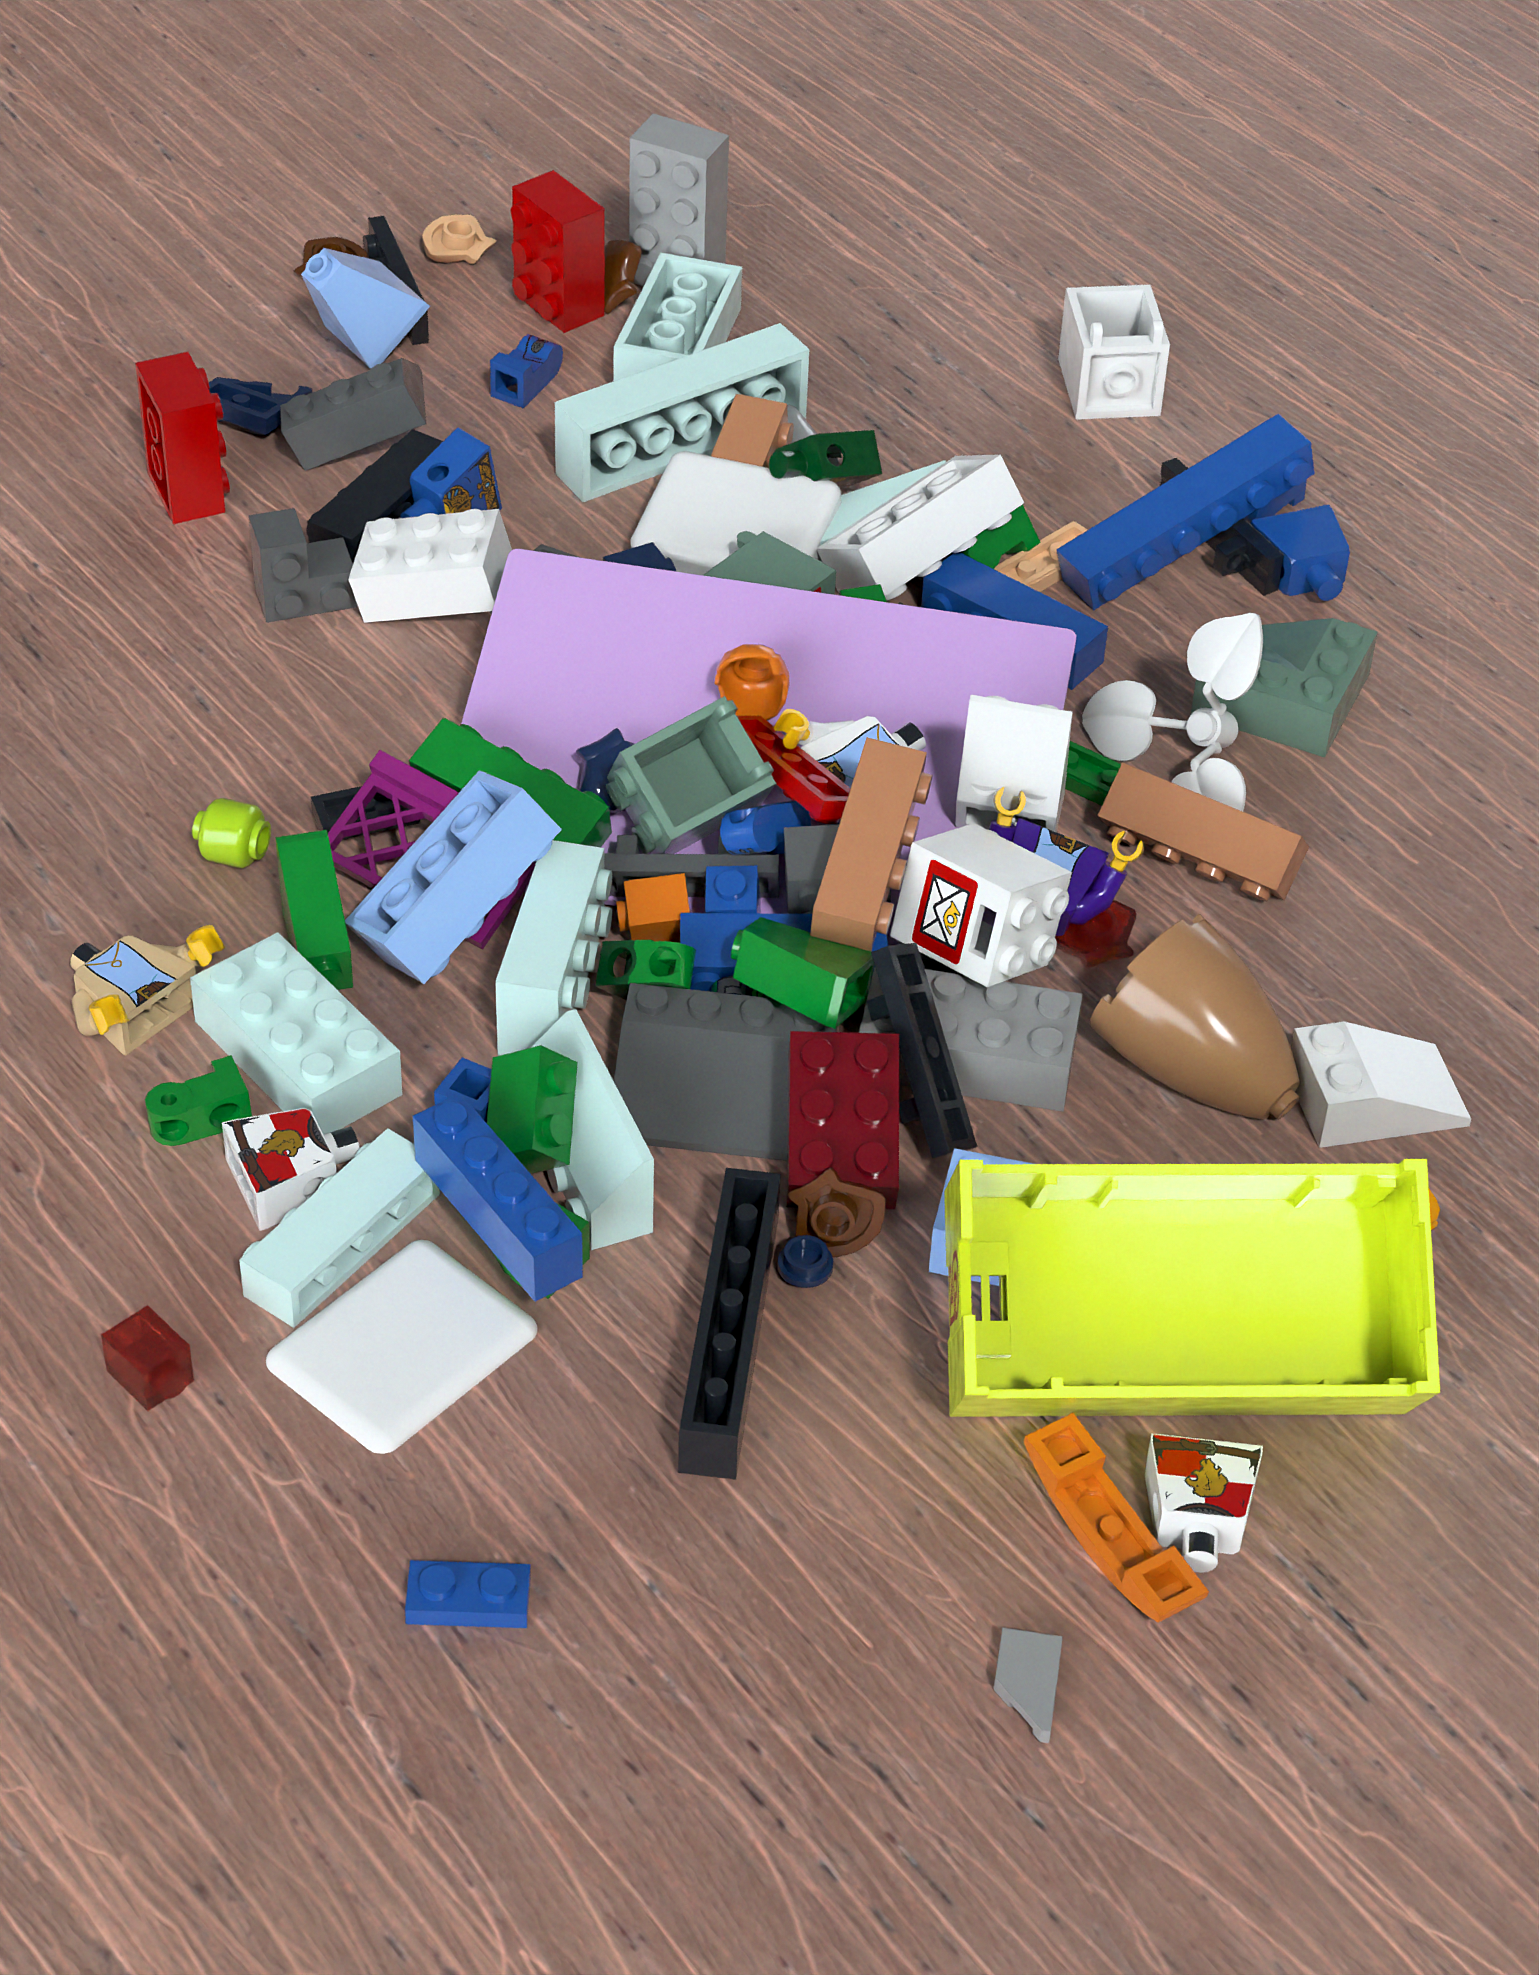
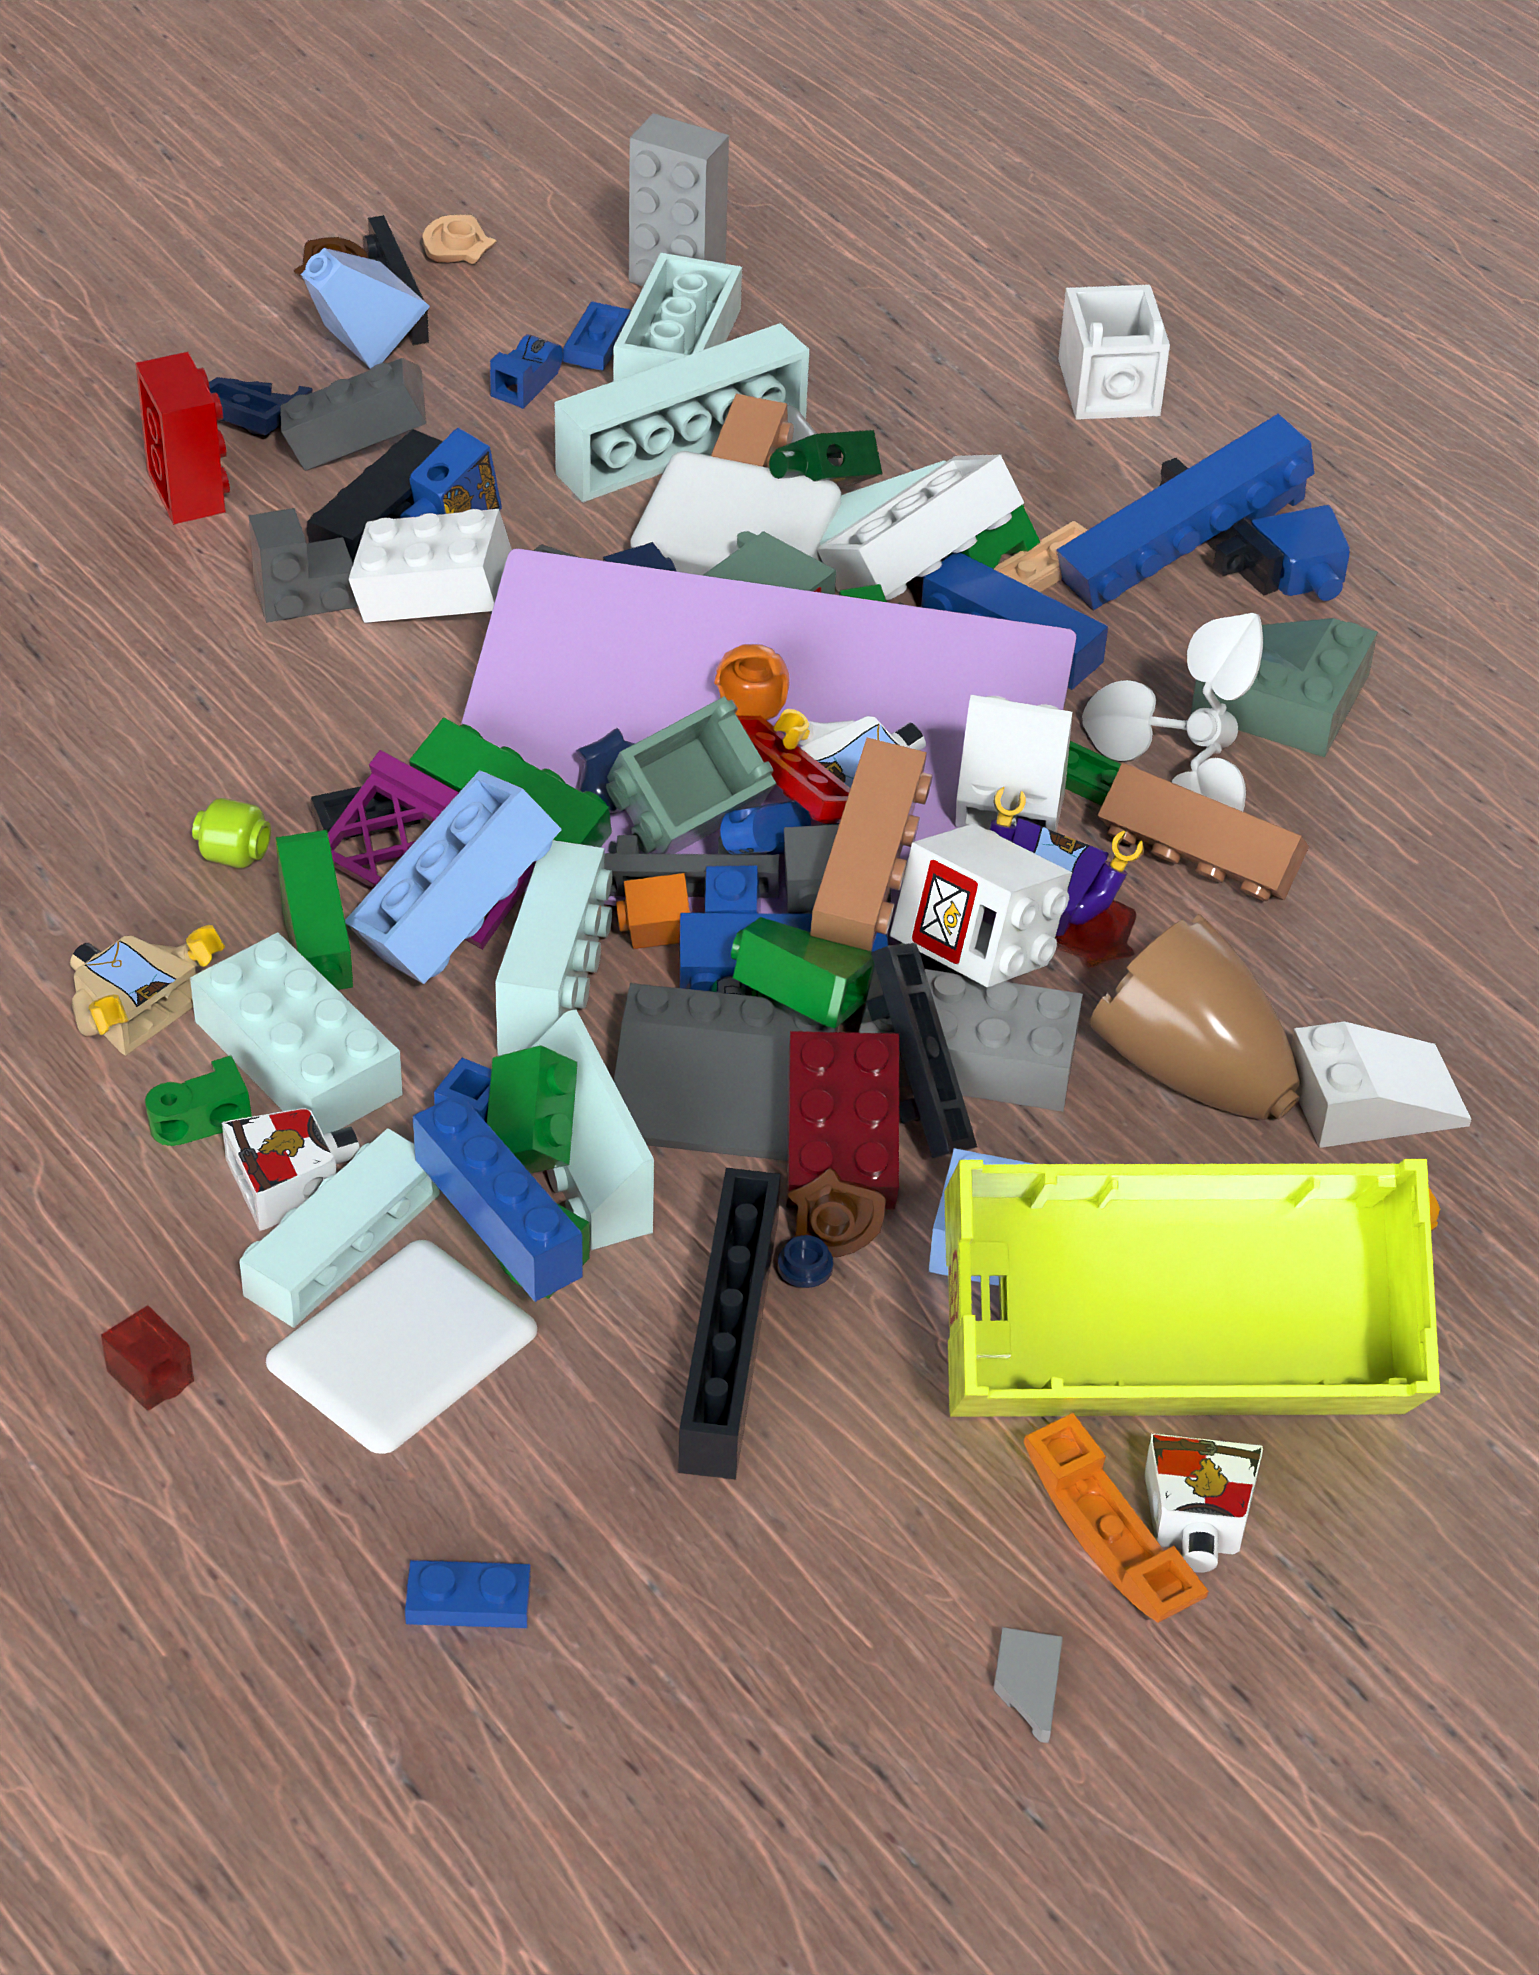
(558, 251): red brick -> none
(595, 336): none -> blue plate
(620, 270): reddish brown animal -> none
(646, 963): green leg -> none

